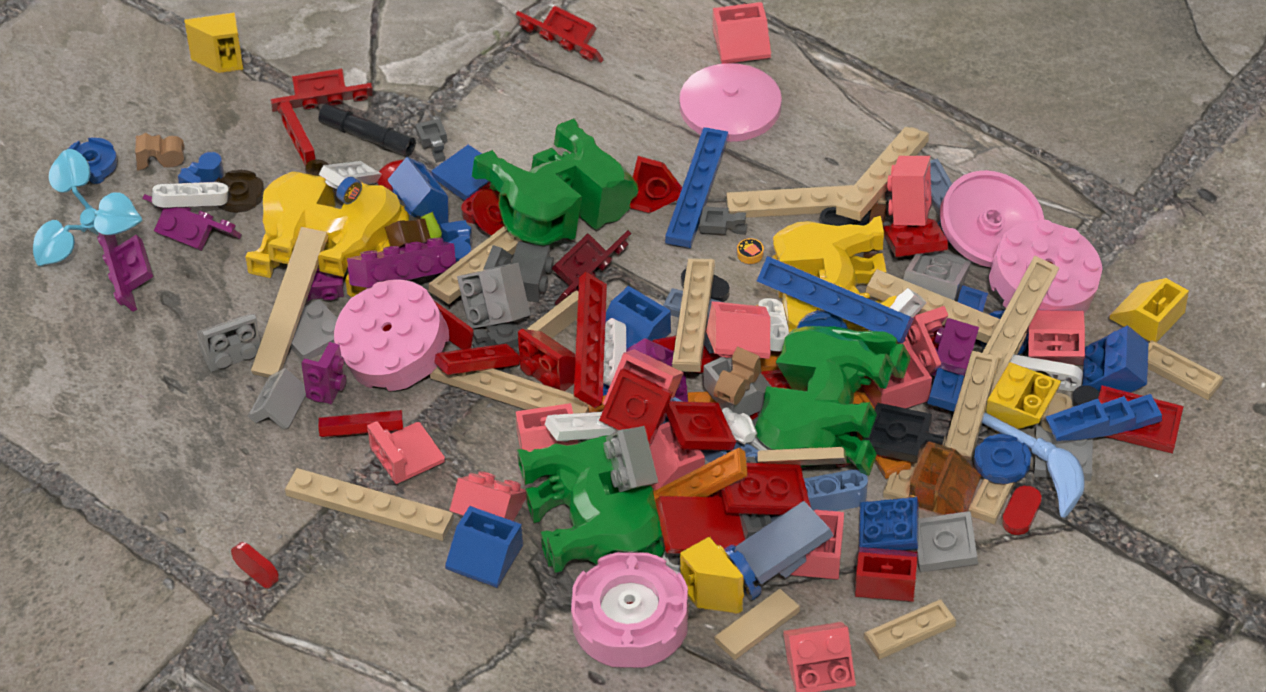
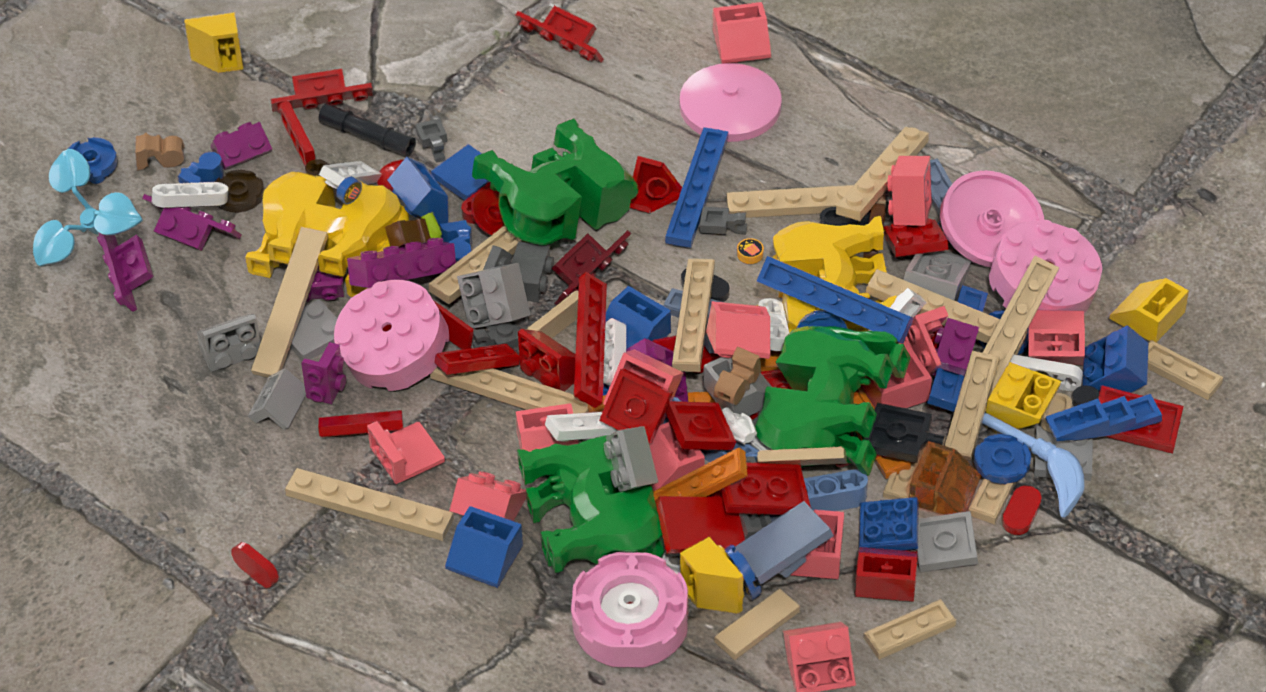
(241, 145): none -> magenta bracket

